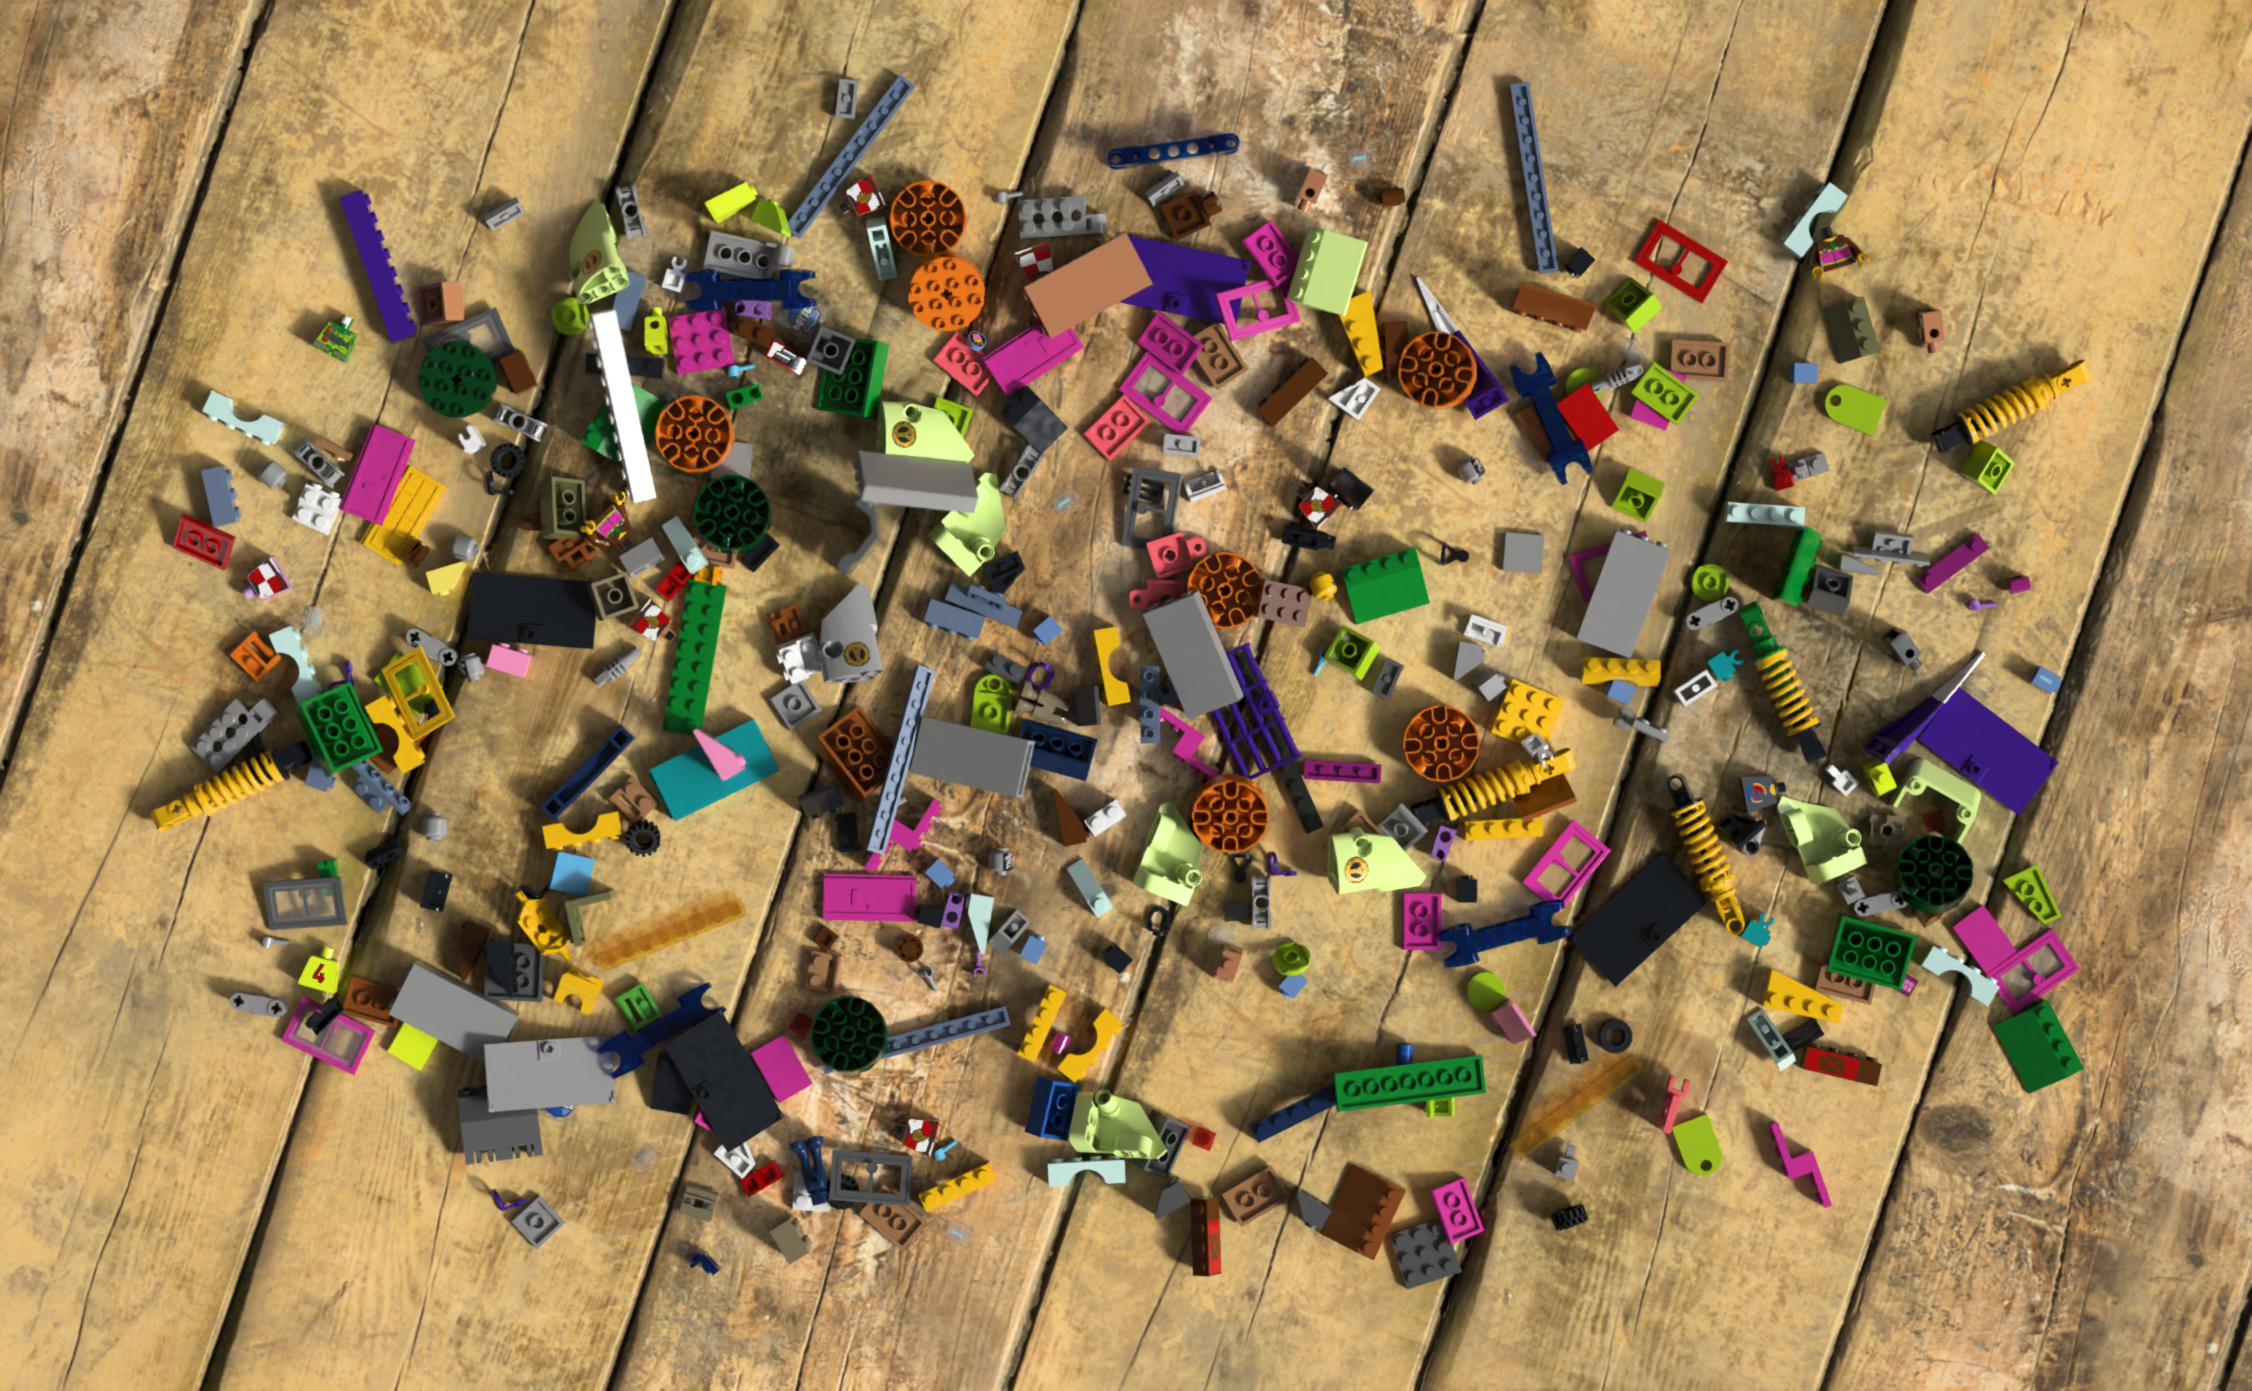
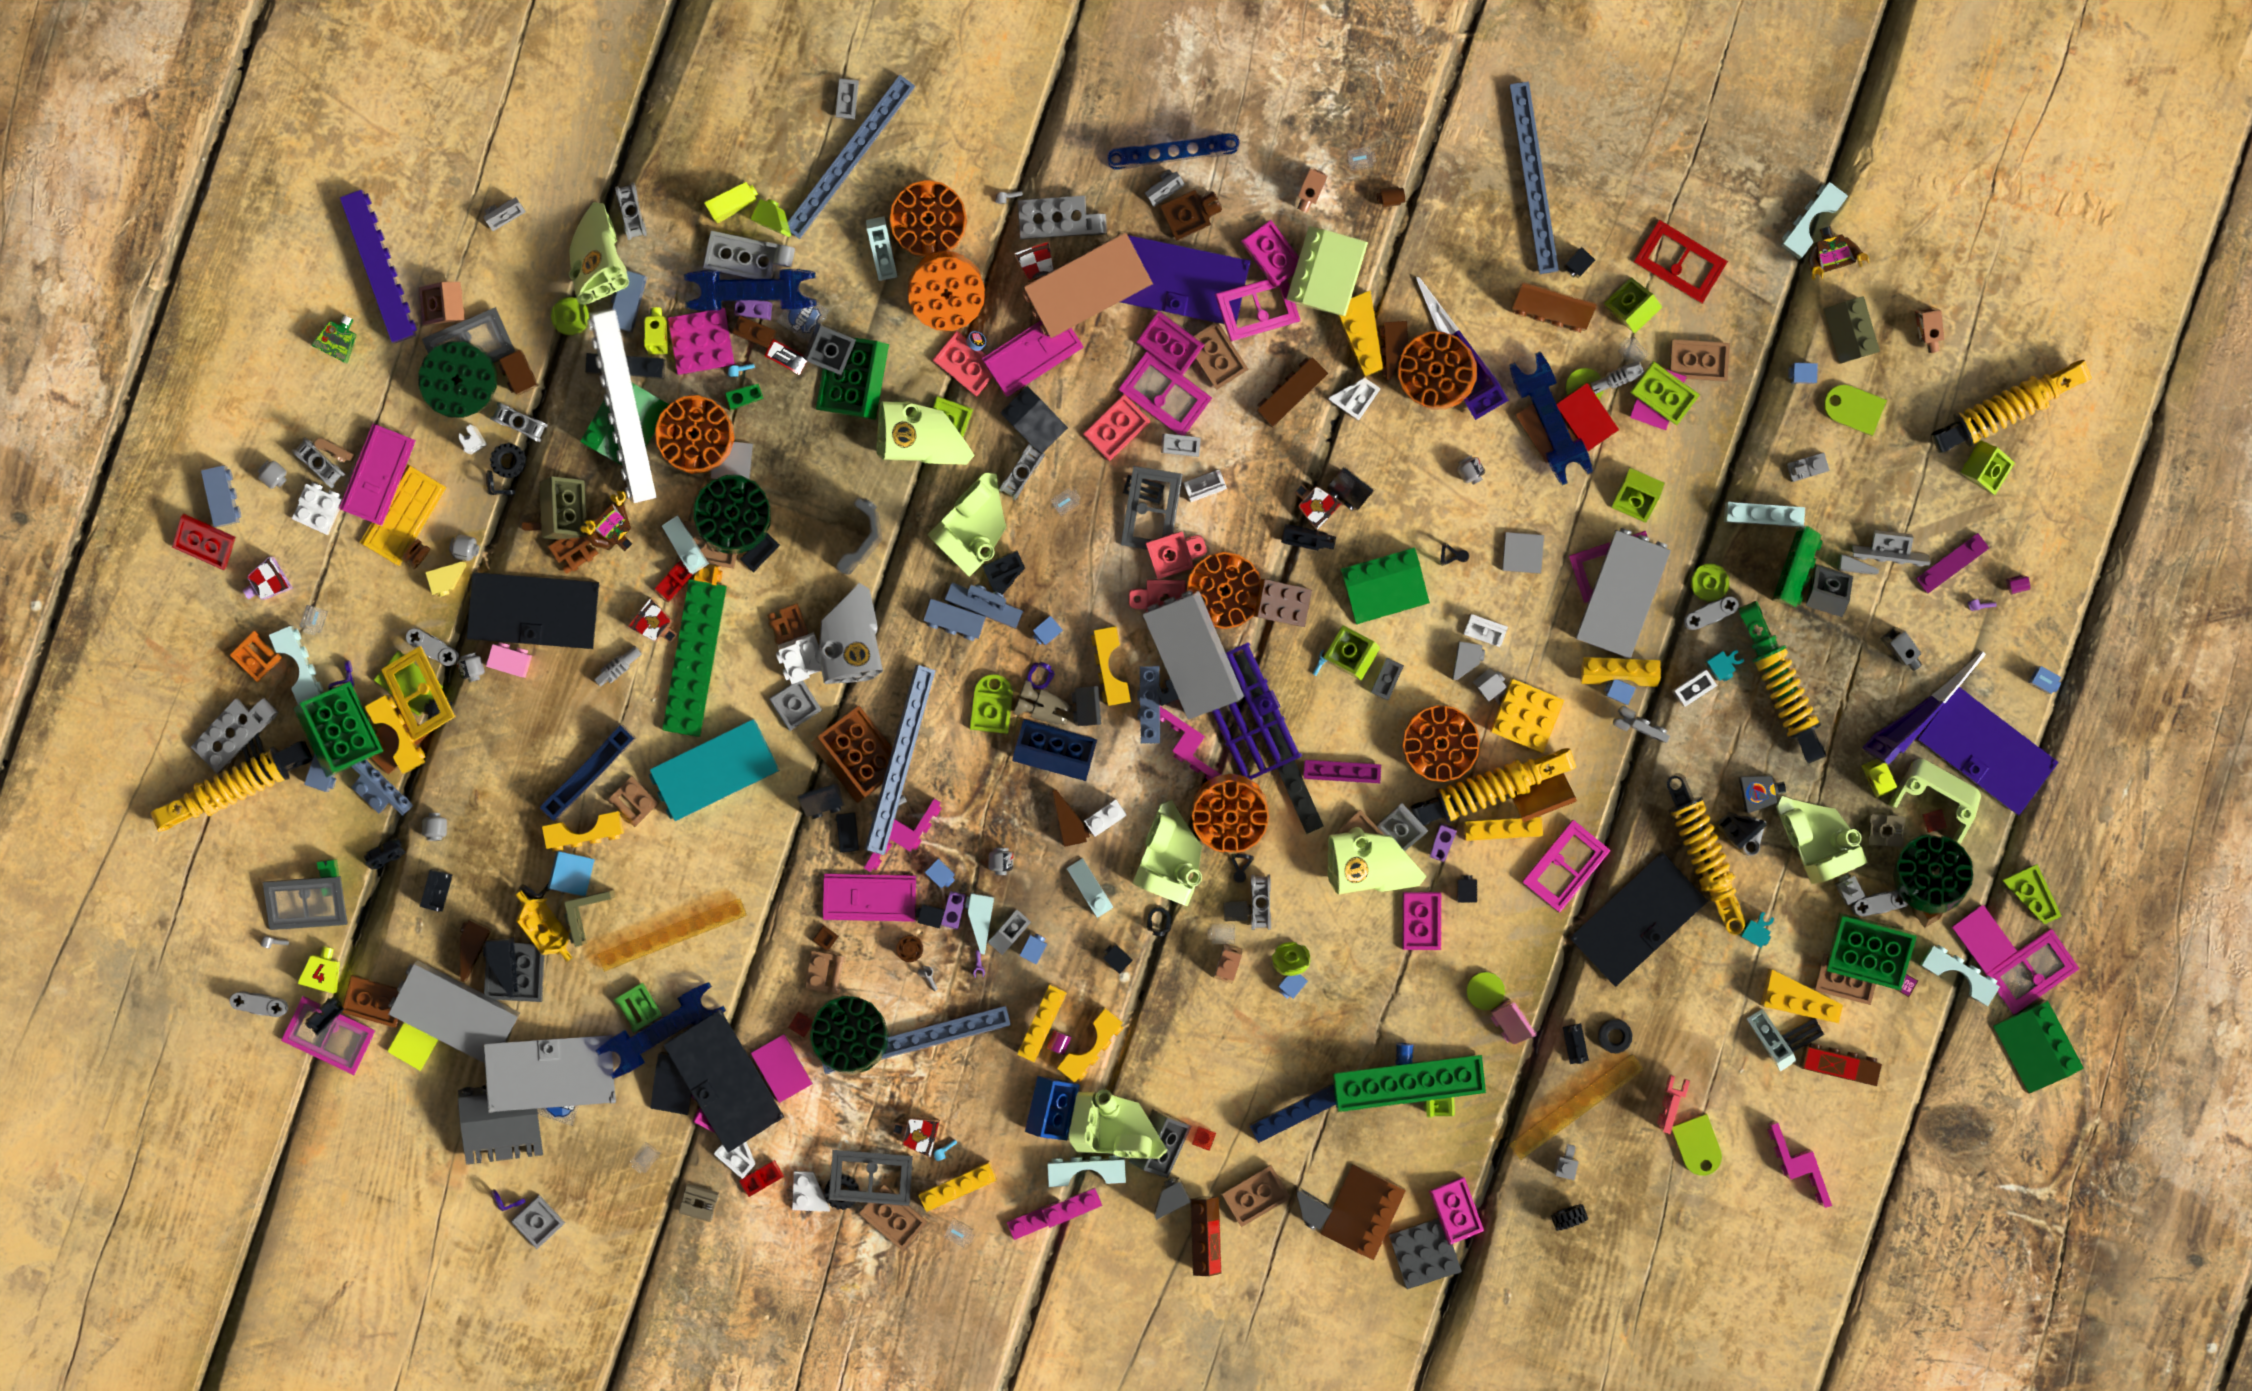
(221, 408): light aqua arch -> none
(580, 984): yellow piece -> none
(612, 596): dark tan brick -> none
(640, 827): black tyre -> none
(642, 557): light grey hinge -> none
(670, 397): light grey hand -> none
(674, 278): white plate -> none
(707, 1261): clear blue bracket -> none
(723, 758): bright pink slope -> none
(791, 1239): dark tan brick -> none
(815, 1179): dark blue piece -> none
(864, 198): torso -> none
(915, 482): light grey brick -> none
(972, 757): light grey brick -> none
(1005, 668): dark grey plate -> none
(1054, 1213): none -> dark pink bracket
(1269, 866): dark purple piece -> none
(1323, 586): yellow head -> none
(1472, 942): clear blue piece -> none
(1538, 747): white plate -> none
(1782, 477): red plate -> none
(1842, 781): white plate -> none

